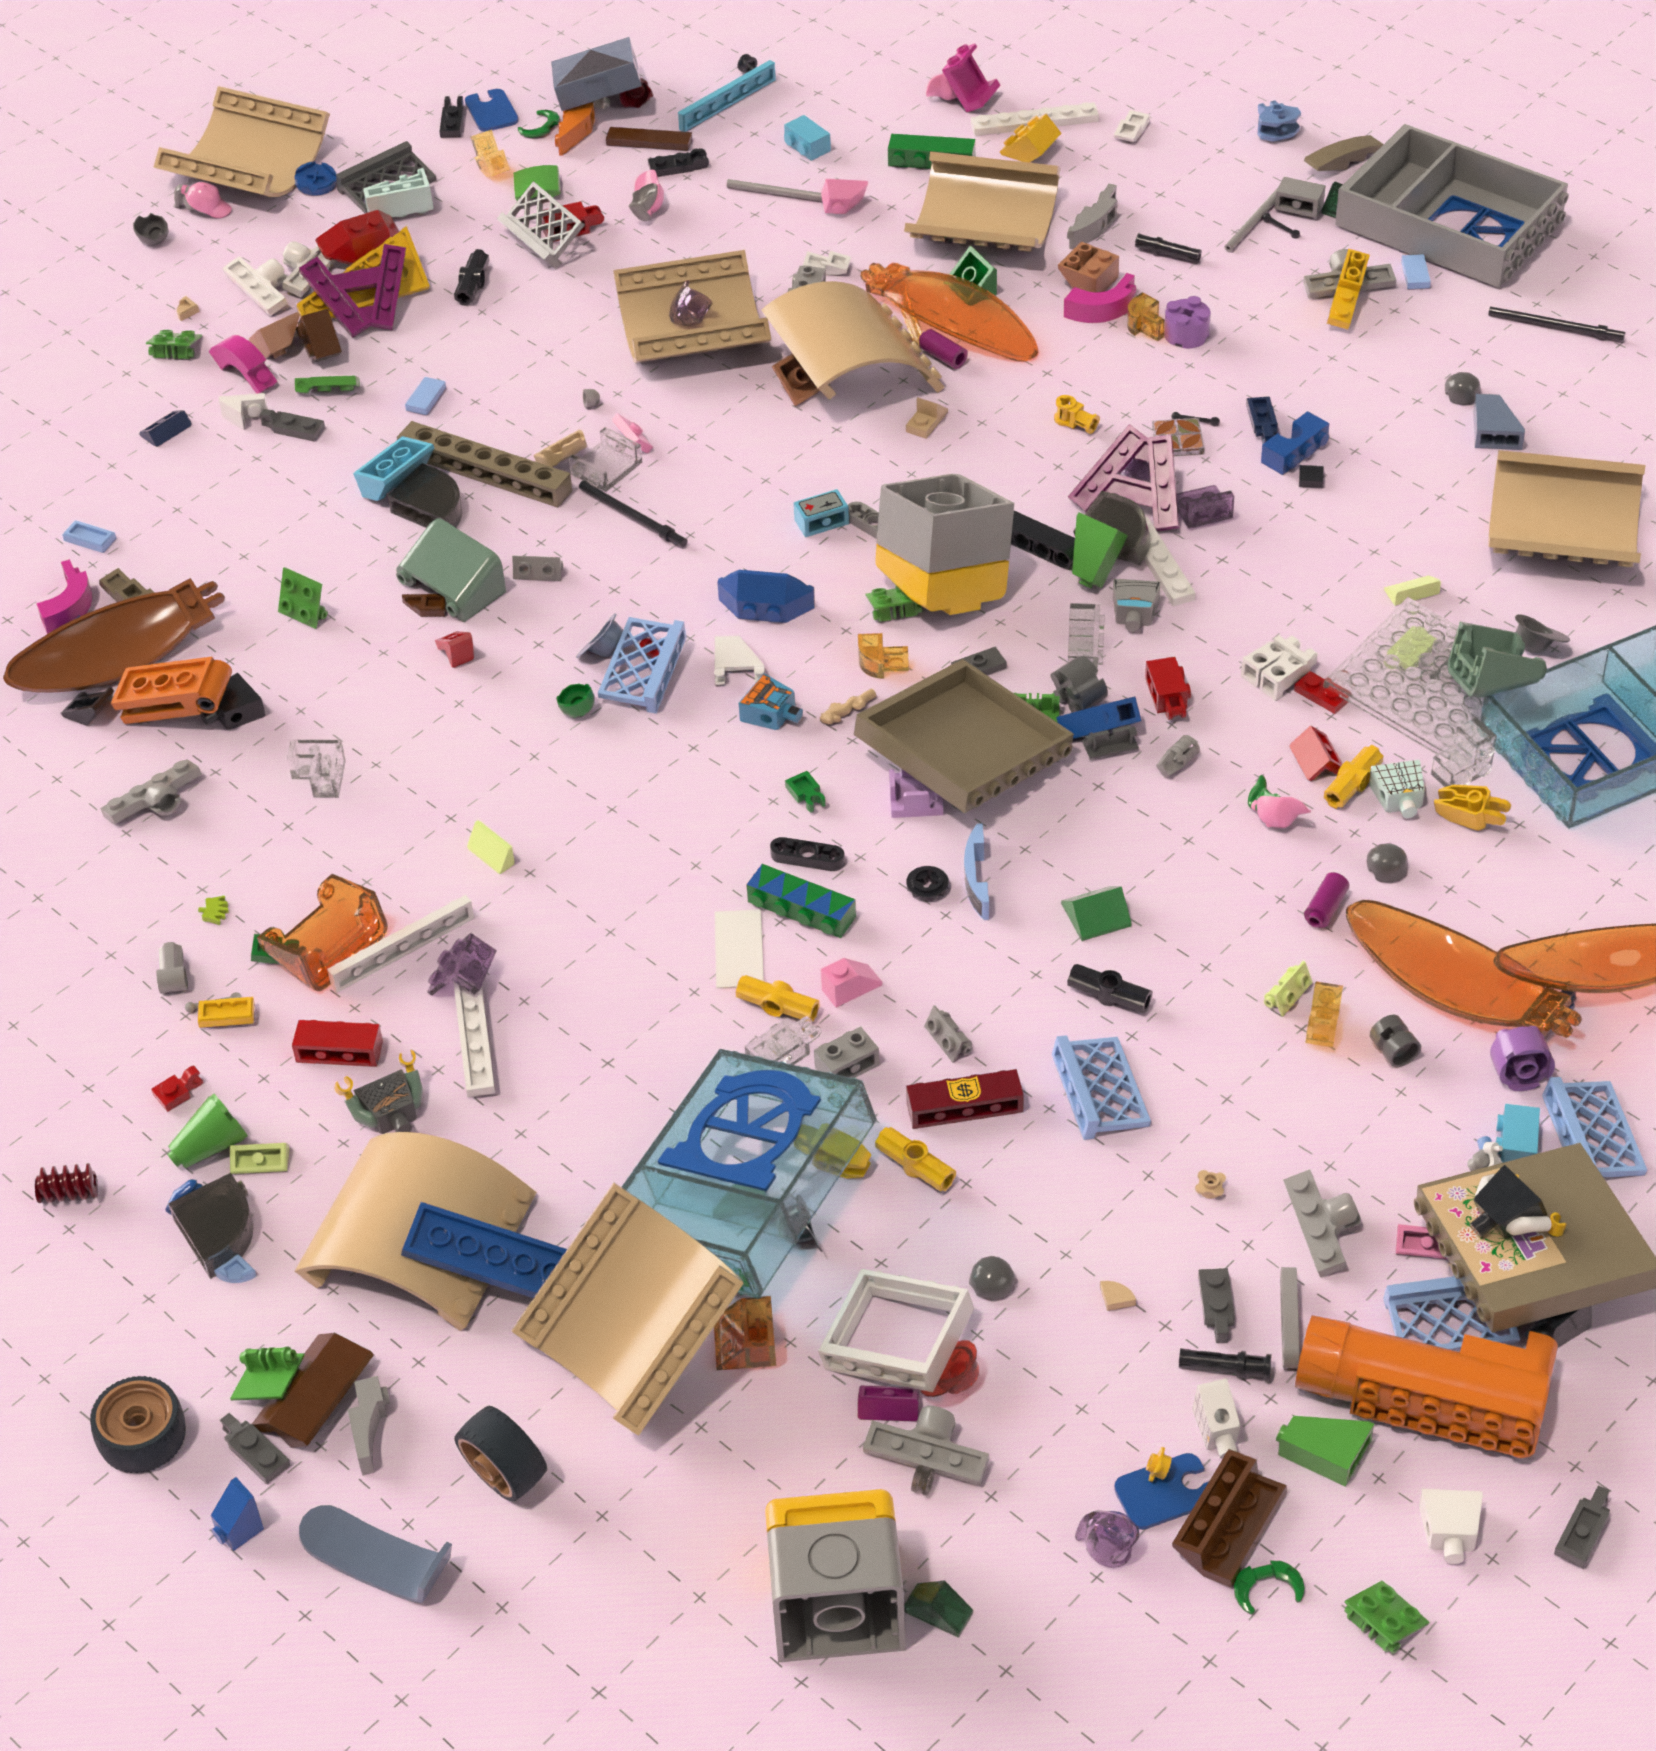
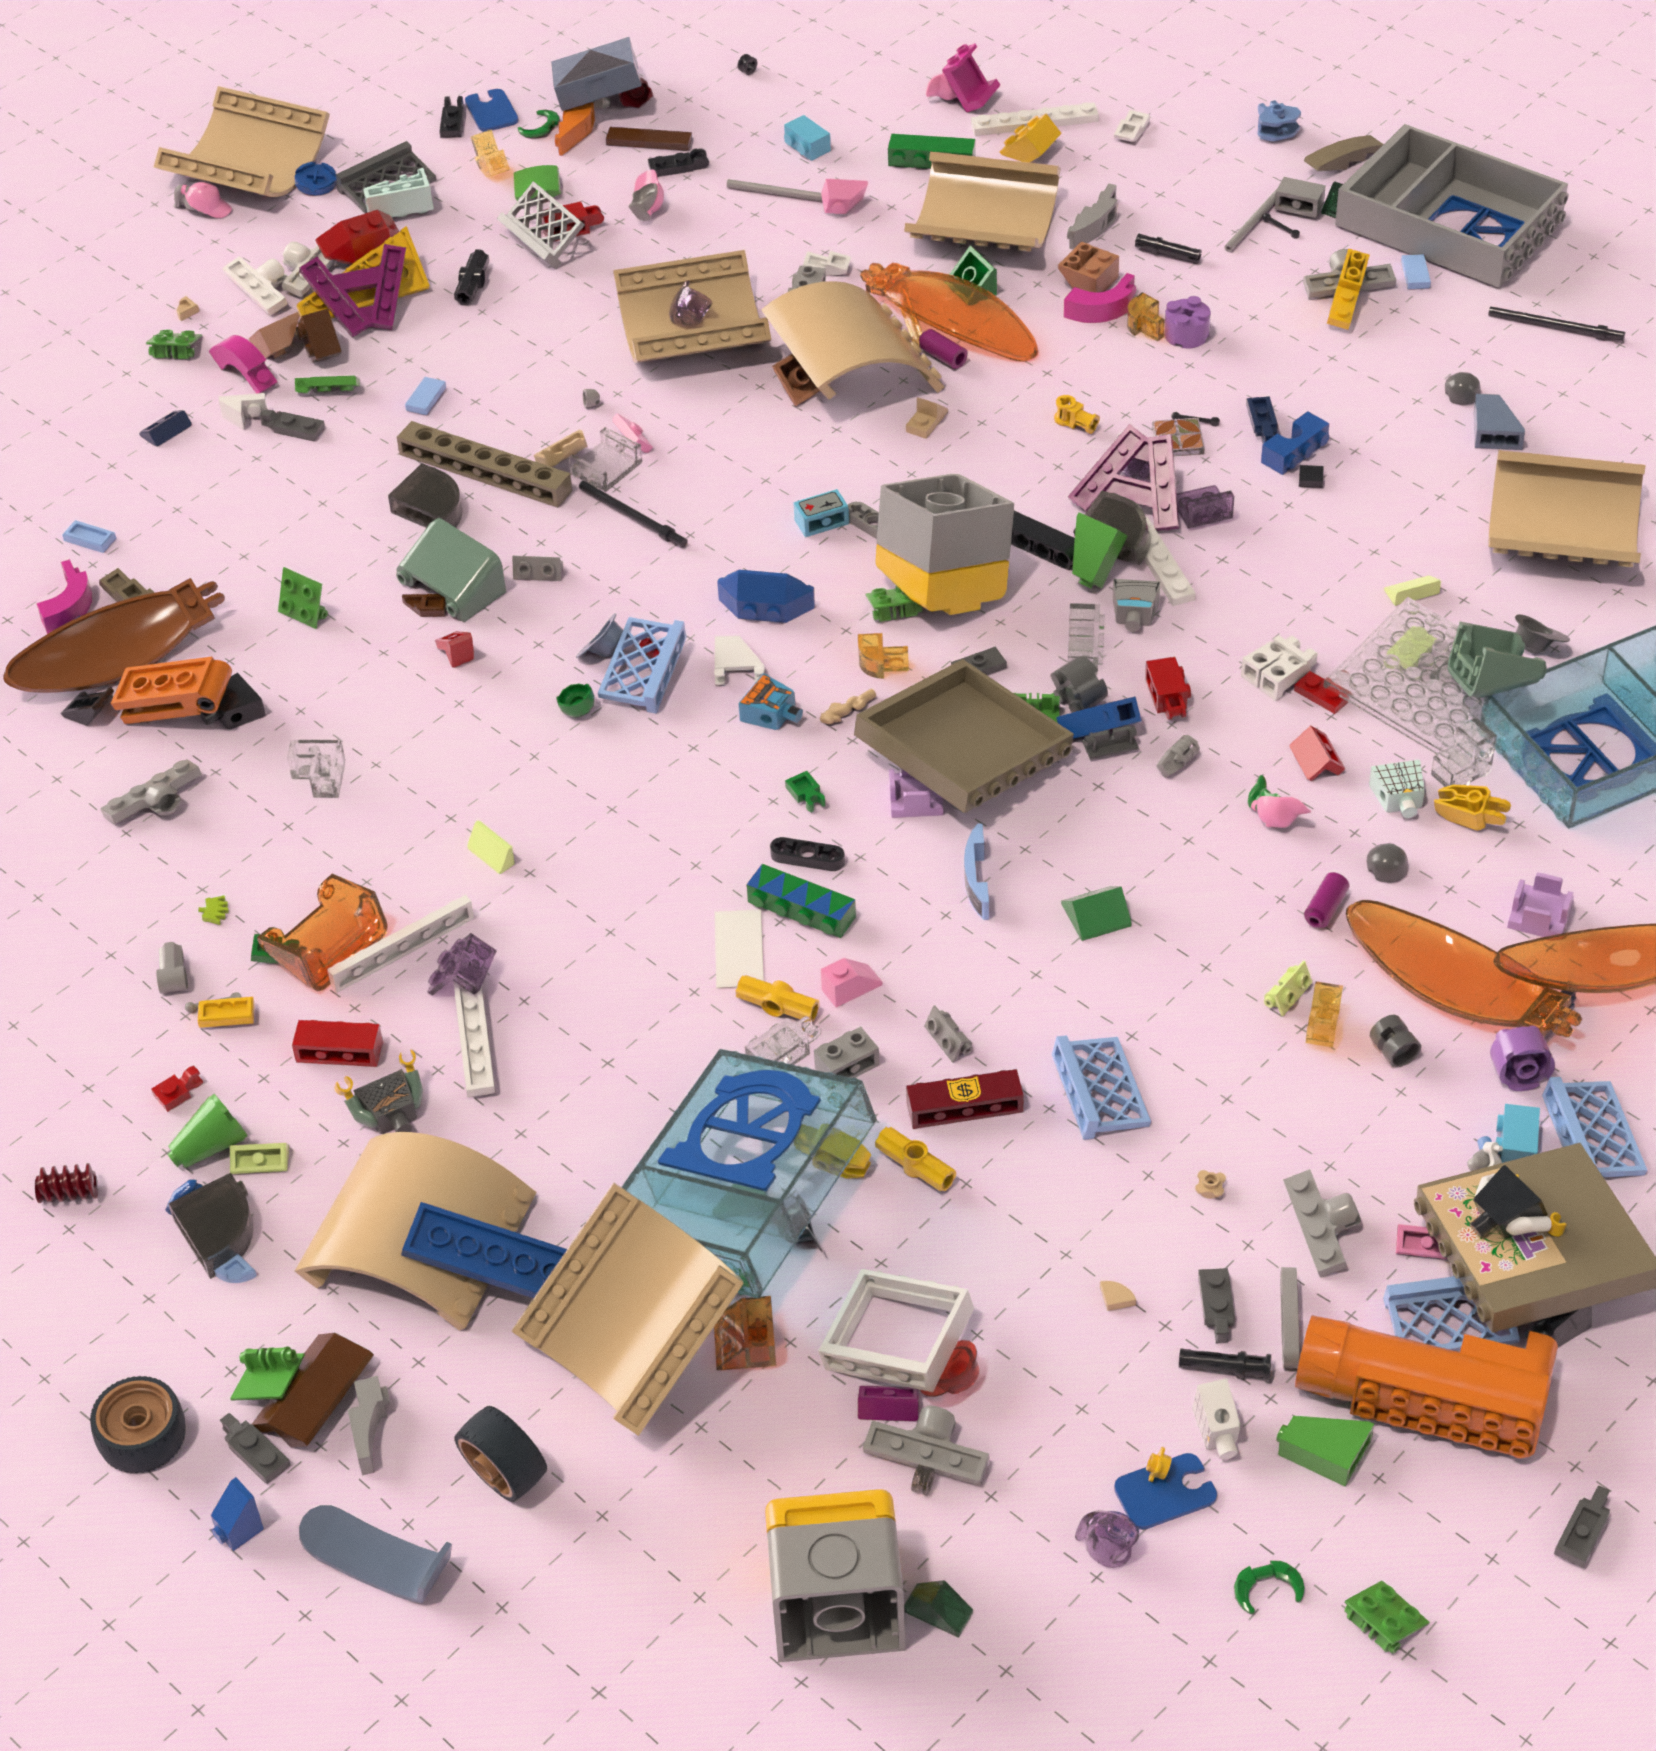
(151, 229): dark grey hair -> none
(391, 467): medium azure slope -> none
(726, 96): medium azure tile -> none
(919, 876): black gear -> none
(992, 1278): dark grey hair -> none
(1109, 988): black piece -> none
(1229, 1518): reddish brown slope -> none
(1353, 776): yellow piece -> none
(1451, 1521): white torso -> none
(1540, 907): none -> lavender panel

